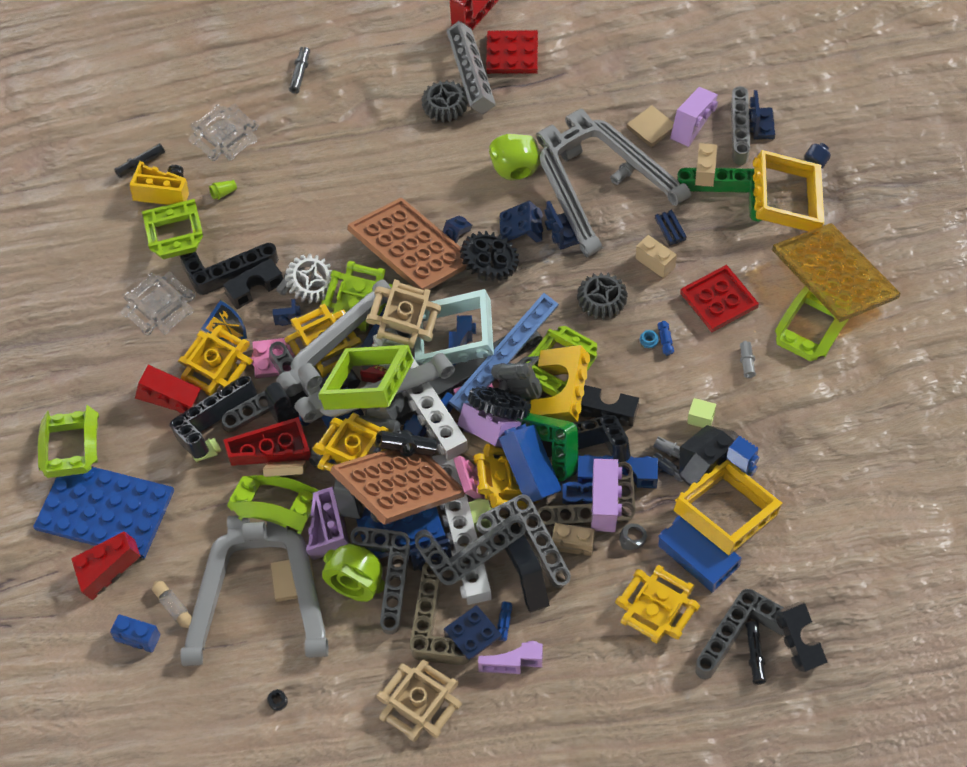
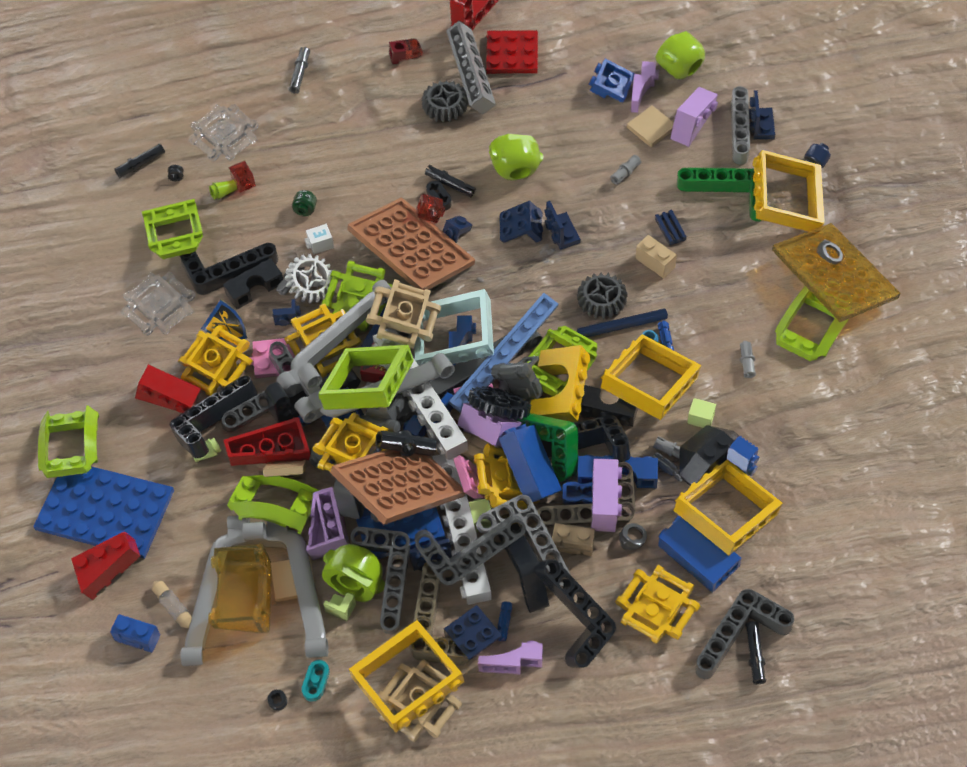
(157, 187): yellow wedge -> none
(242, 176): none -> clear red brick
(242, 589): none -> clear yellow windscreen
(304, 203): none -> dark green head
(315, 681): none -> teal plate
(319, 239): none -> white brick
(340, 606): none -> yellowish green panel
(388, 651): none -> yellow window
(404, 50): none -> leg
(427, 202): none -> clear red brick
(442, 193): none -> black beam
(444, 178): none -> black pin
(489, 256): black gear -> none
(569, 146): light grey piece -> none
(580, 610): none -> black beam
(611, 80): none -> blue plate
(623, 323): none -> dark blue axle
(643, 82): none -> lavender slope
(662, 355): none -> yellow window
(681, 55): none -> lime piece
(706, 164): tan brick -> none
(719, 298): red plate -> none
(792, 621): black arch -> none
(821, 250): none -> dark grey piece

